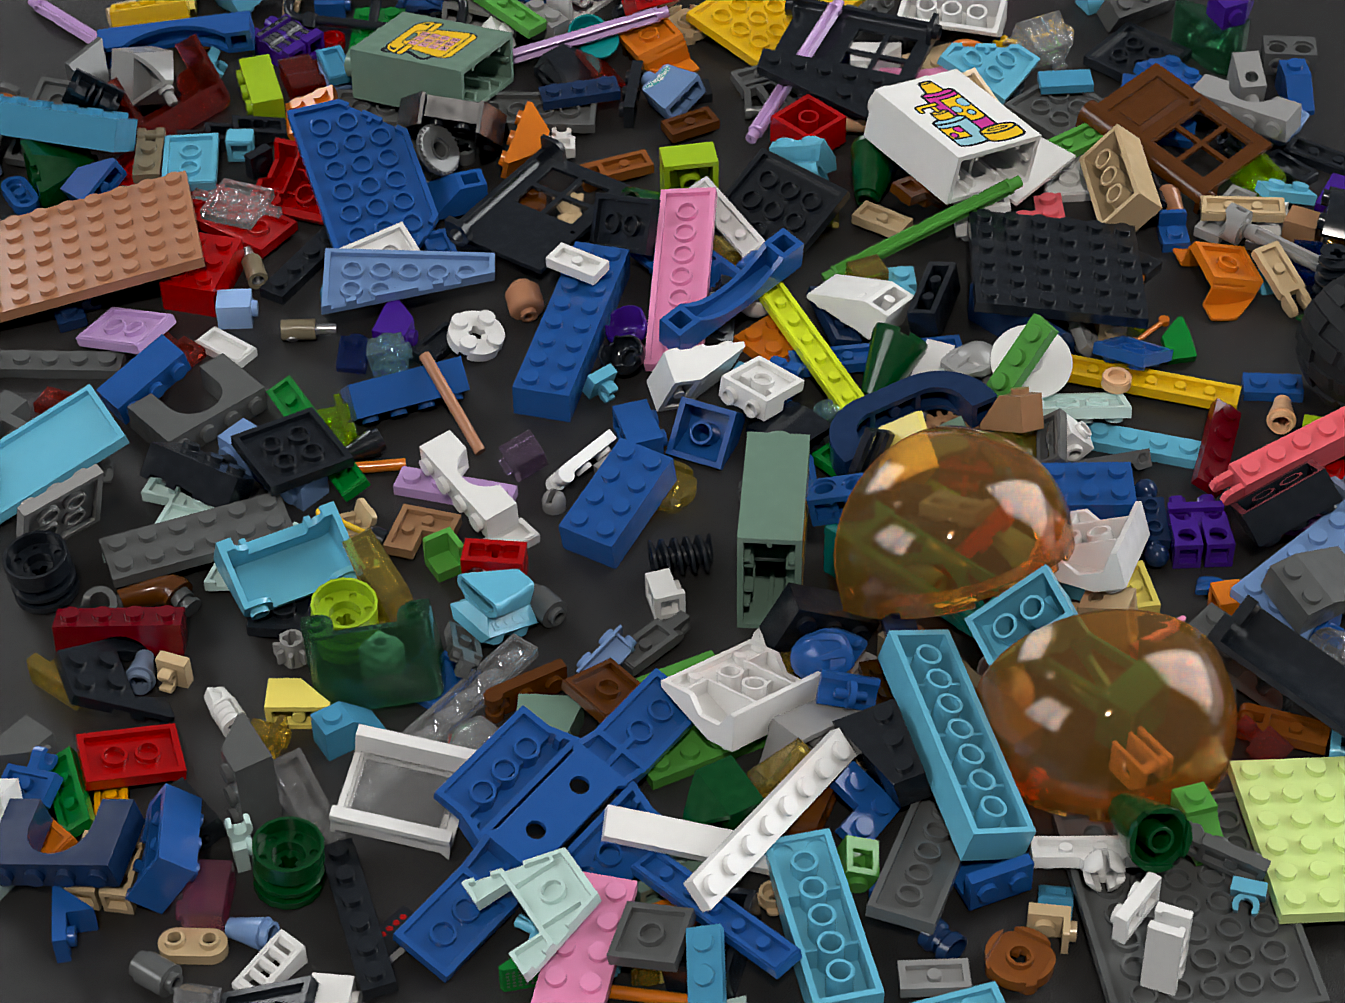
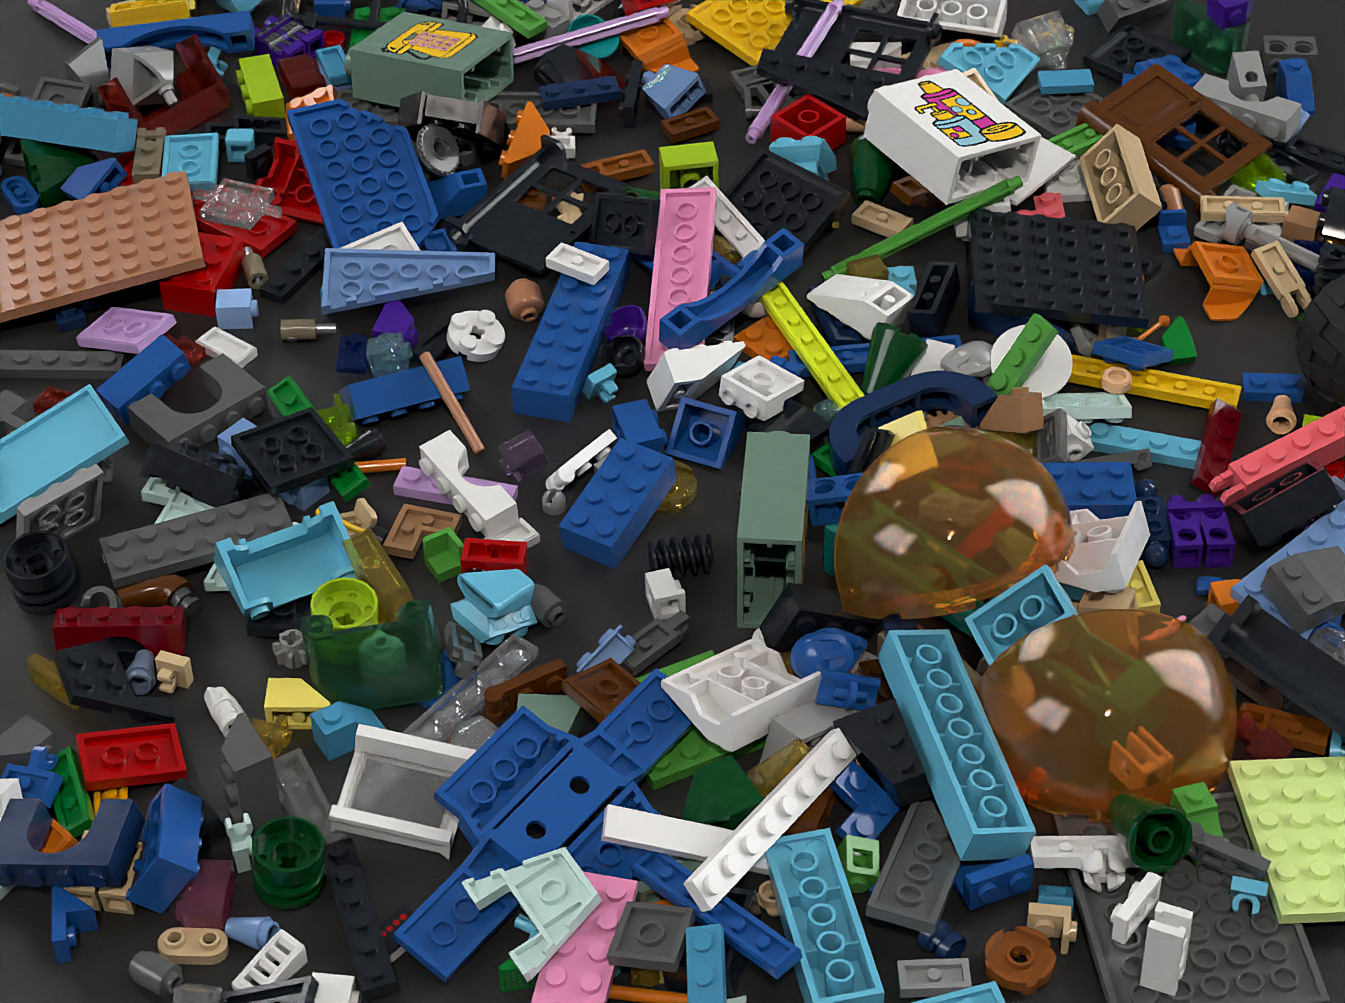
(92, 92): black hinge -> none

